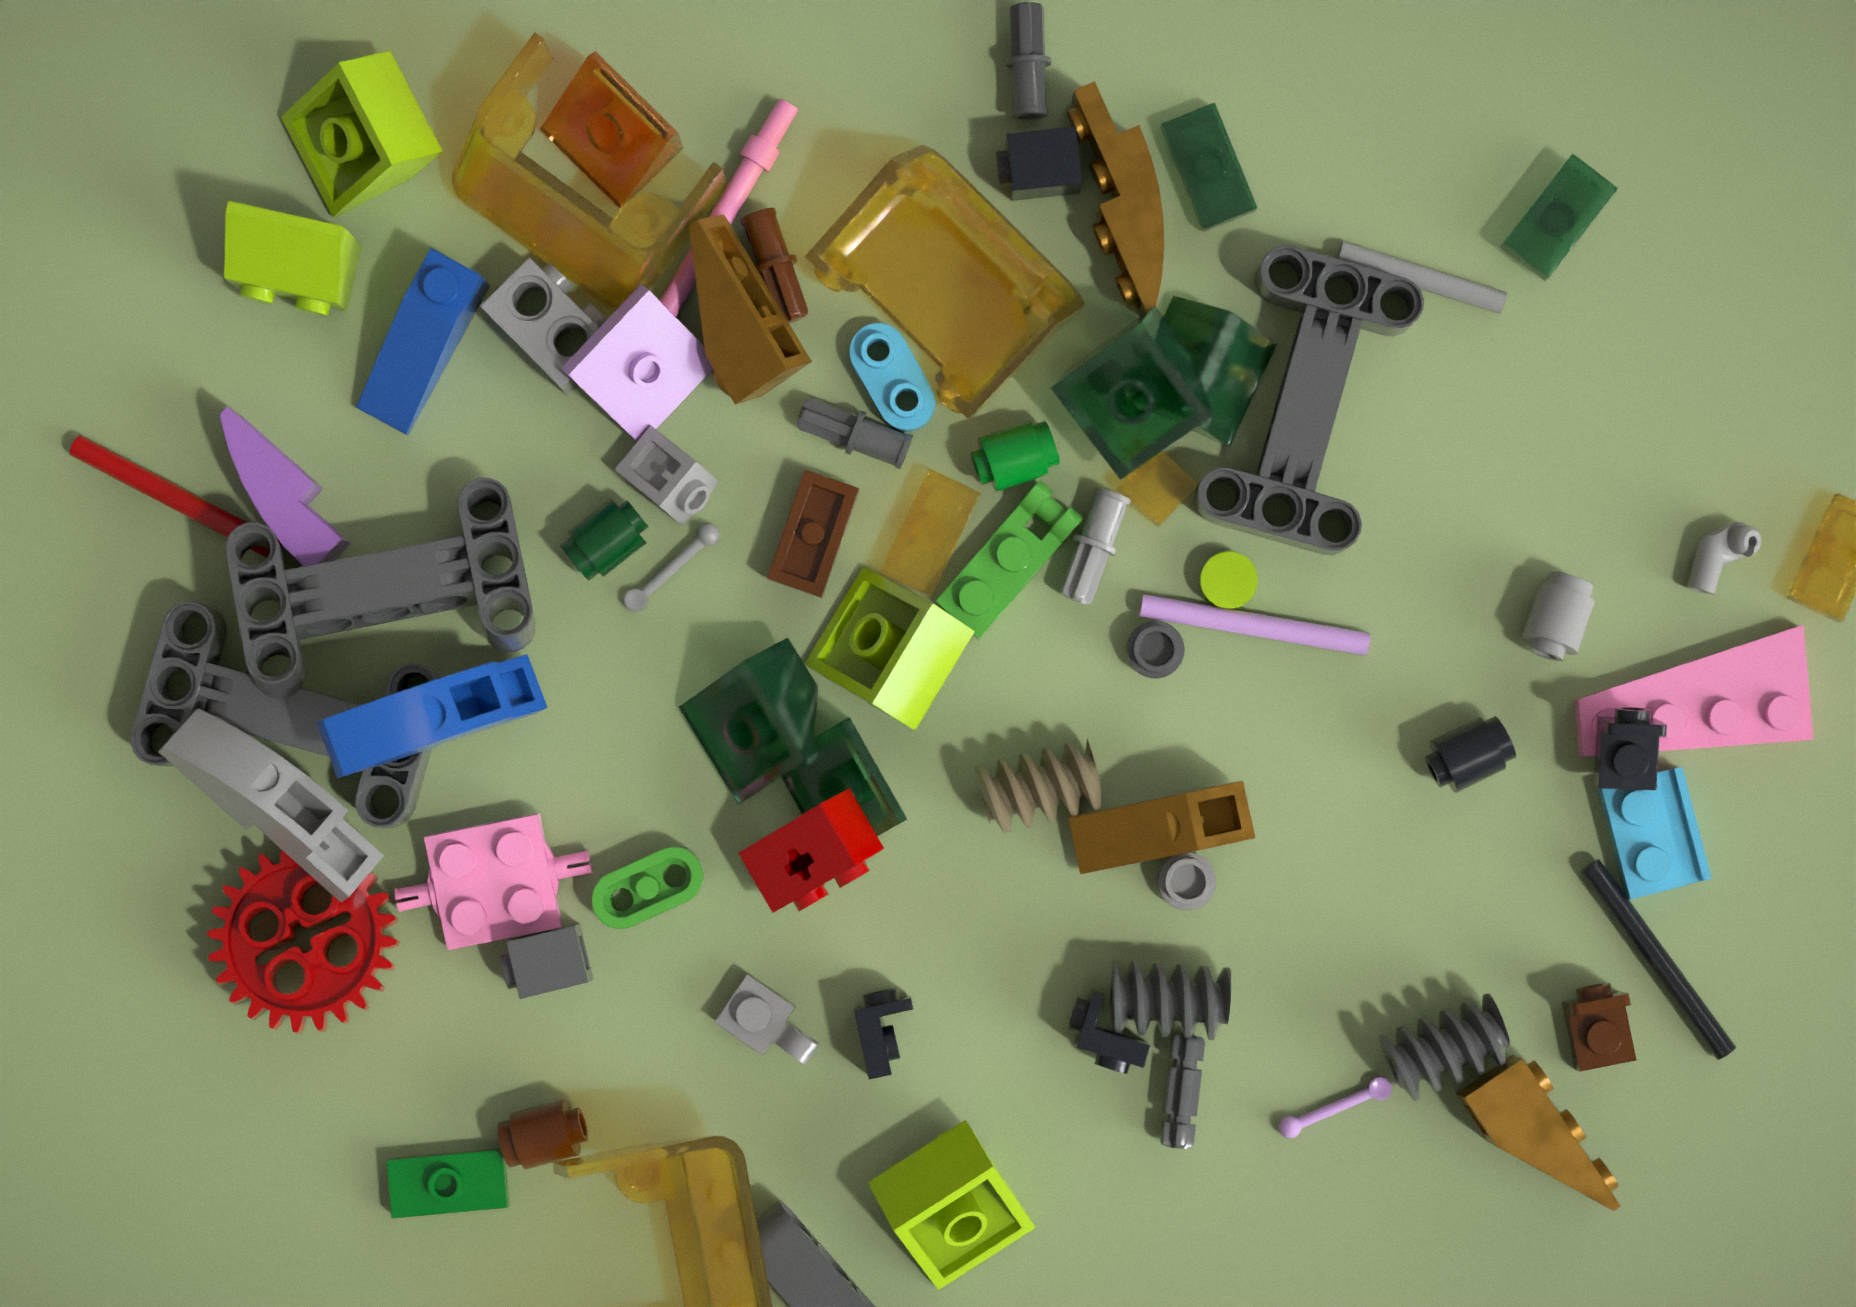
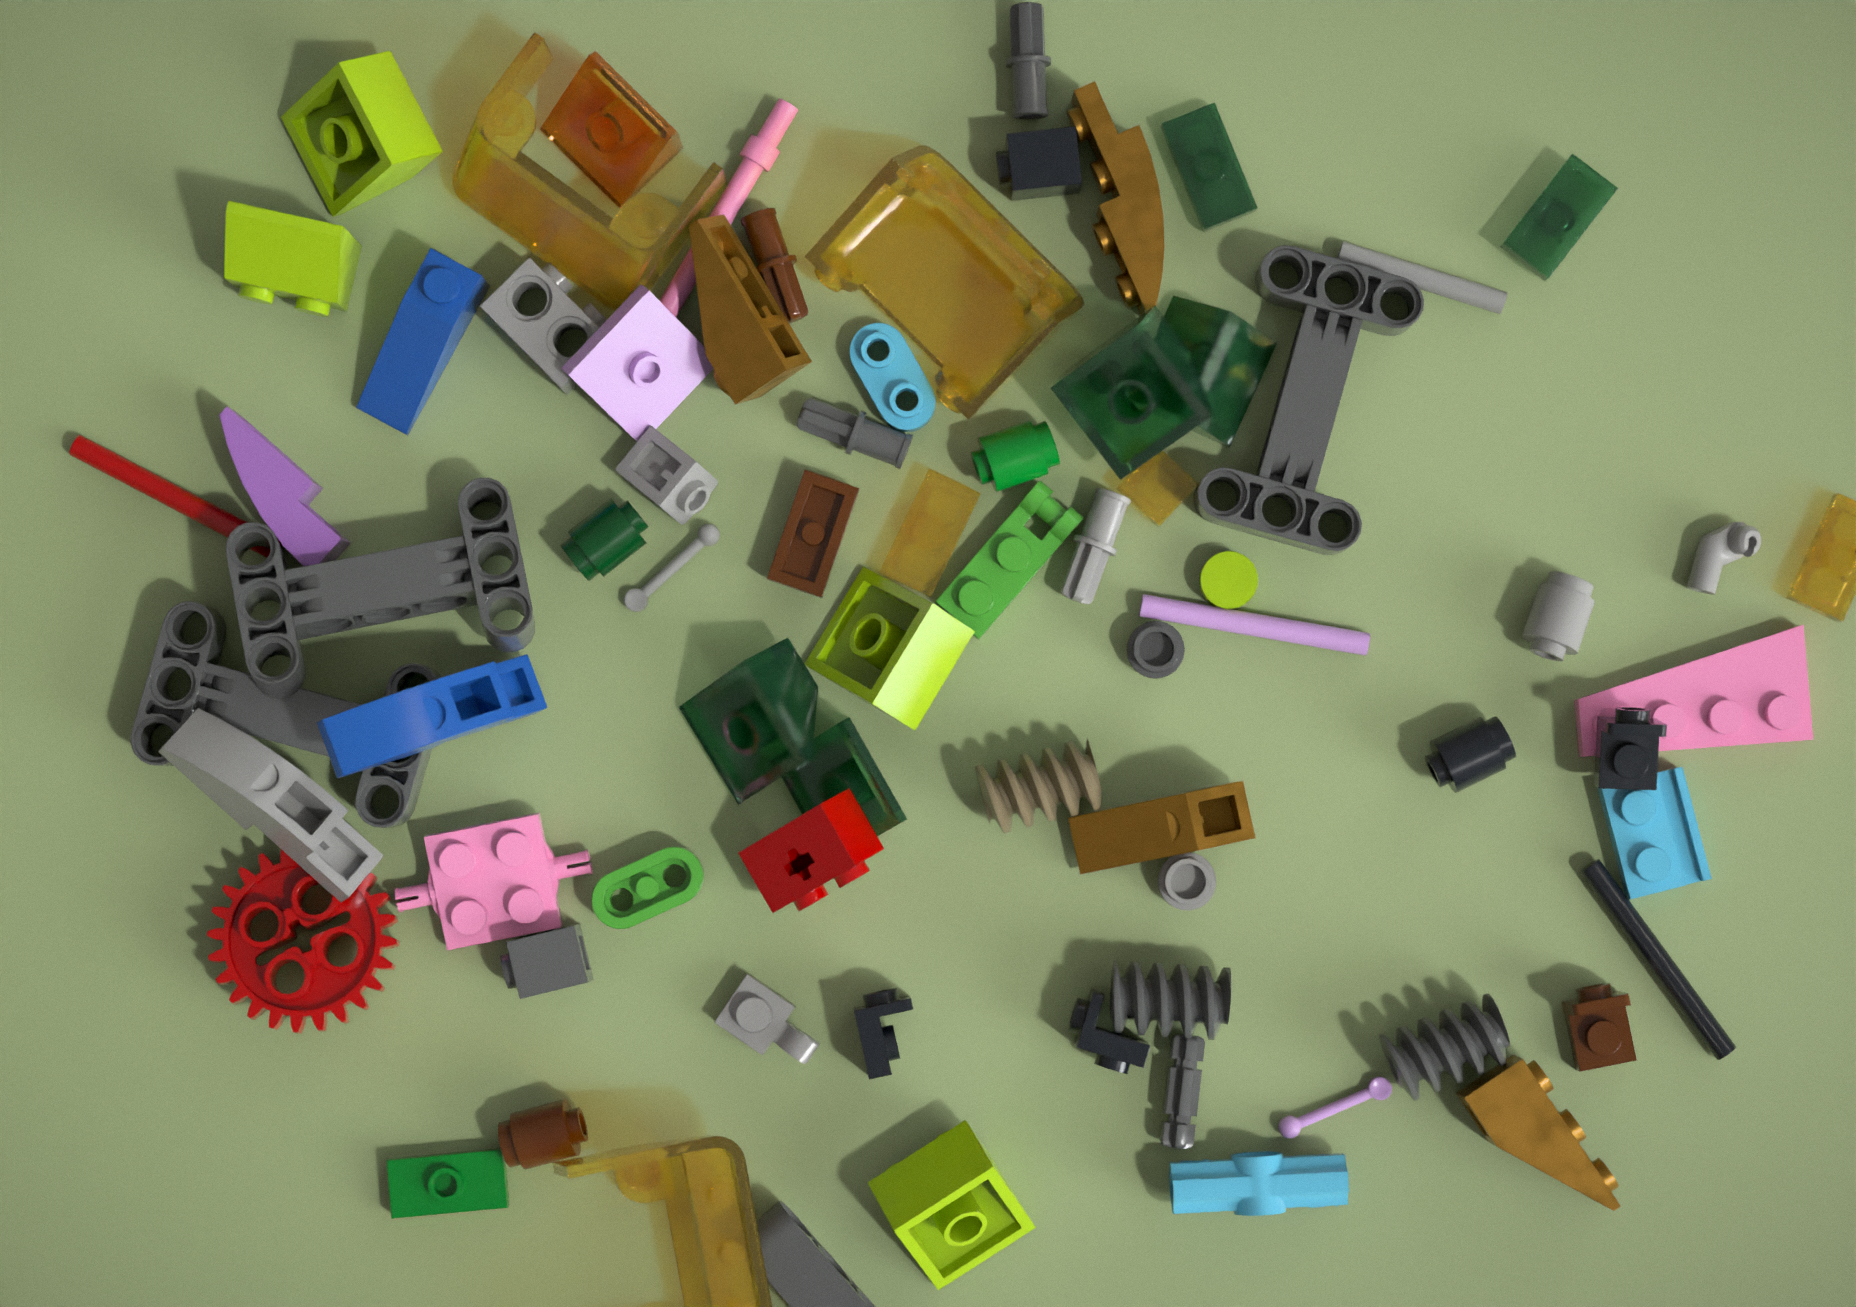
(1258, 1183): none -> medium azure piece

